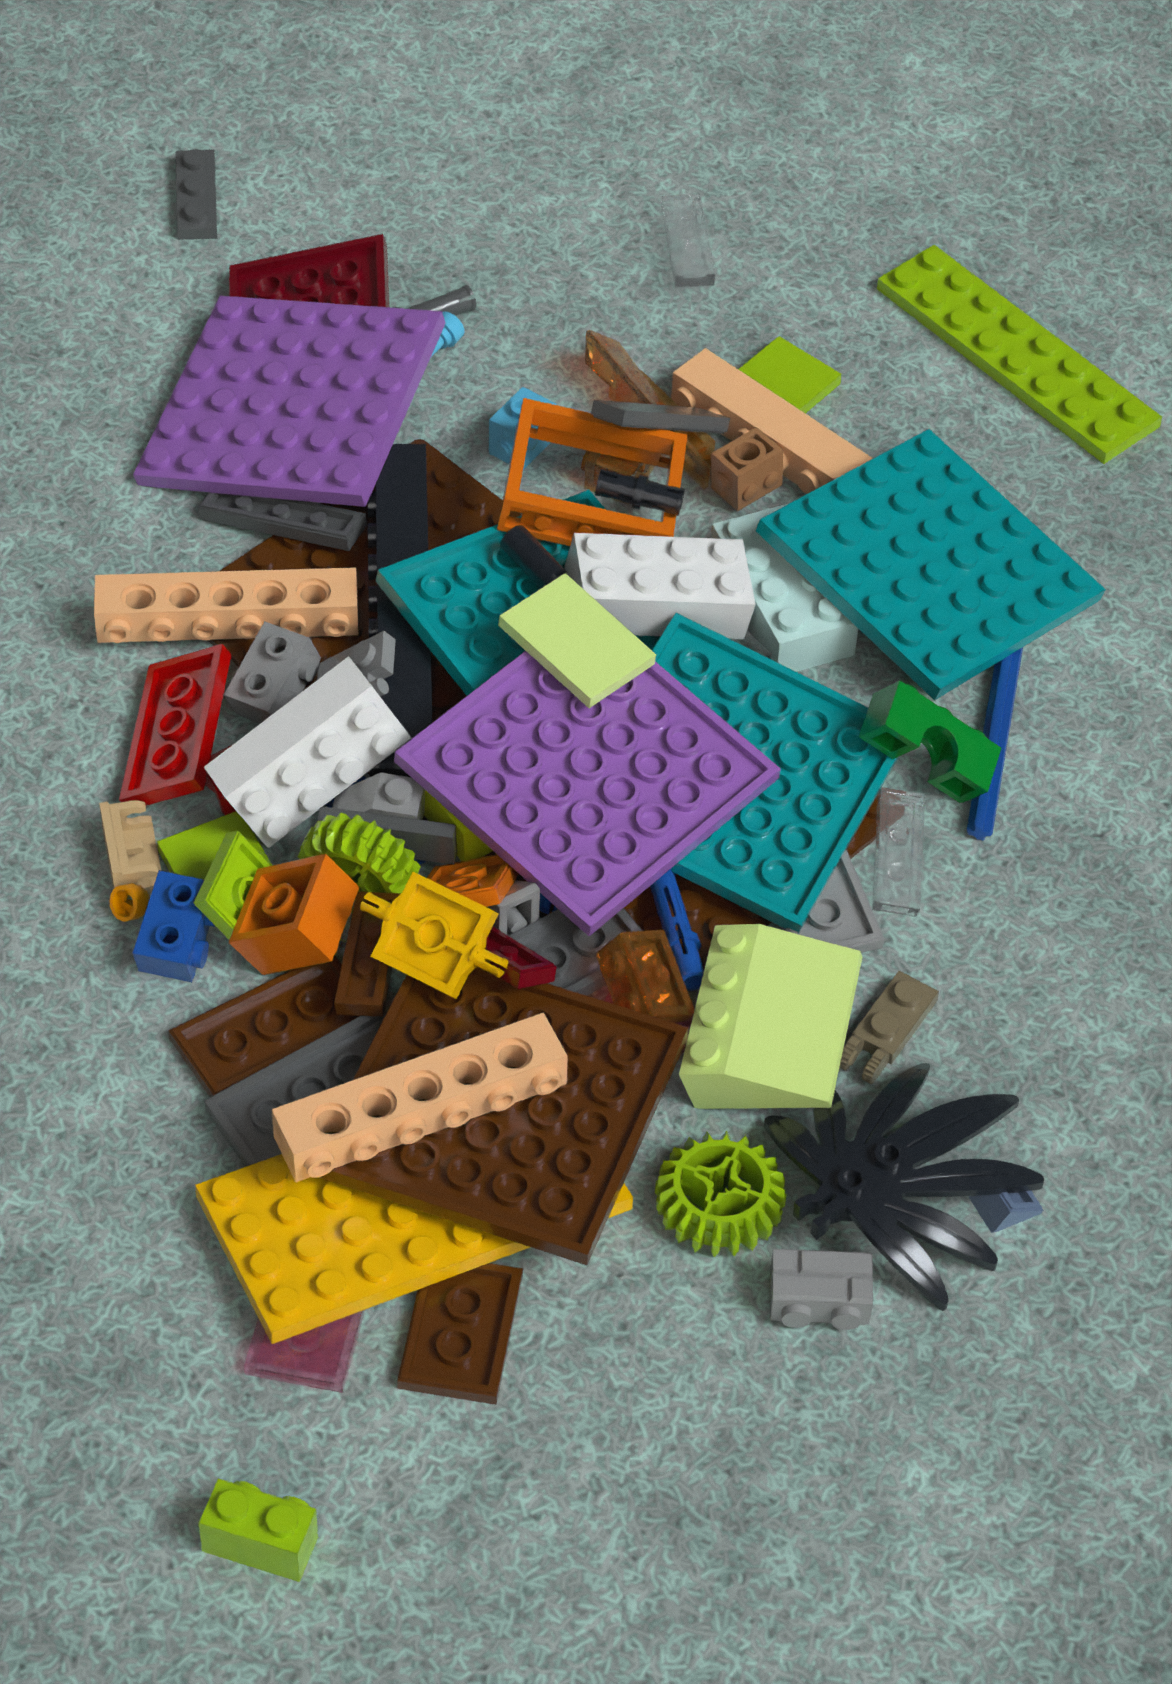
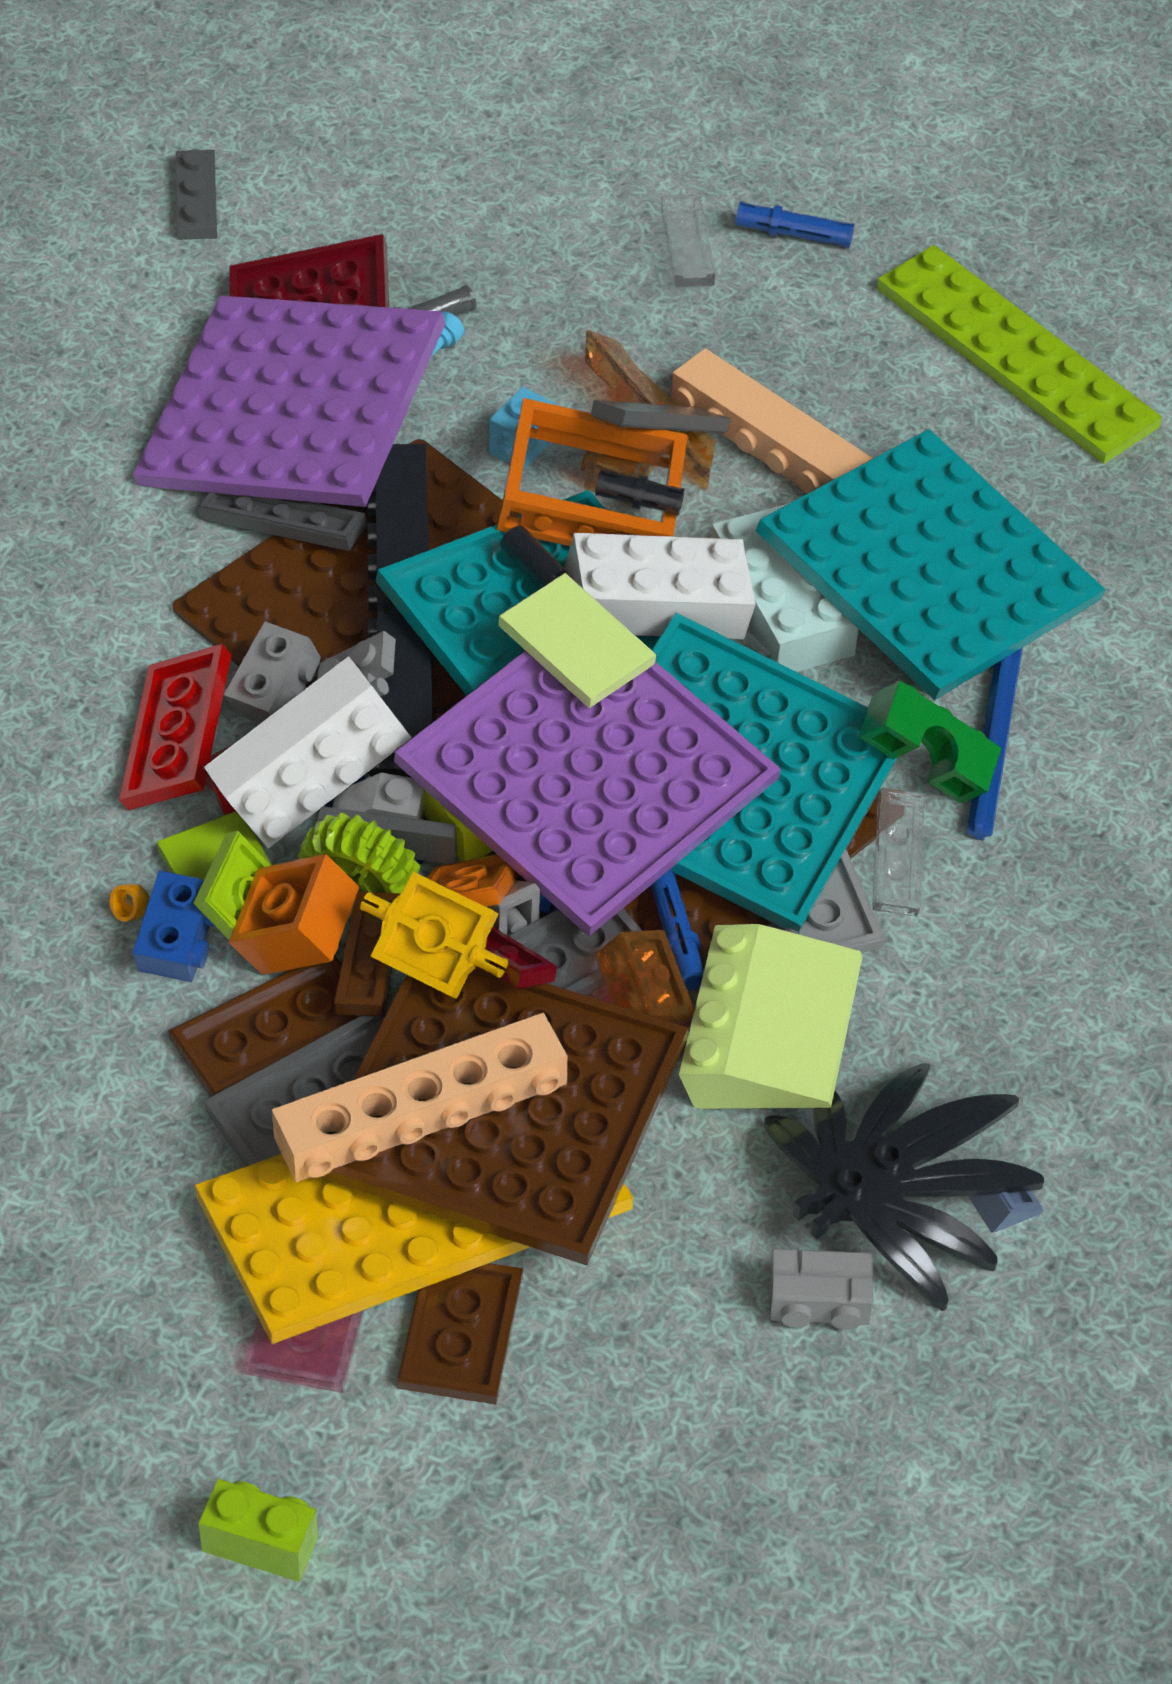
(130, 844): tan hinge -> none
(224, 604): light nougat brick -> none
(736, 1214): lime gear -> none
(747, 469): medium nougat head -> none
(792, 374): lime tile -> none
(803, 226): none -> blue pin
(889, 1024): dark tan hinge -> none

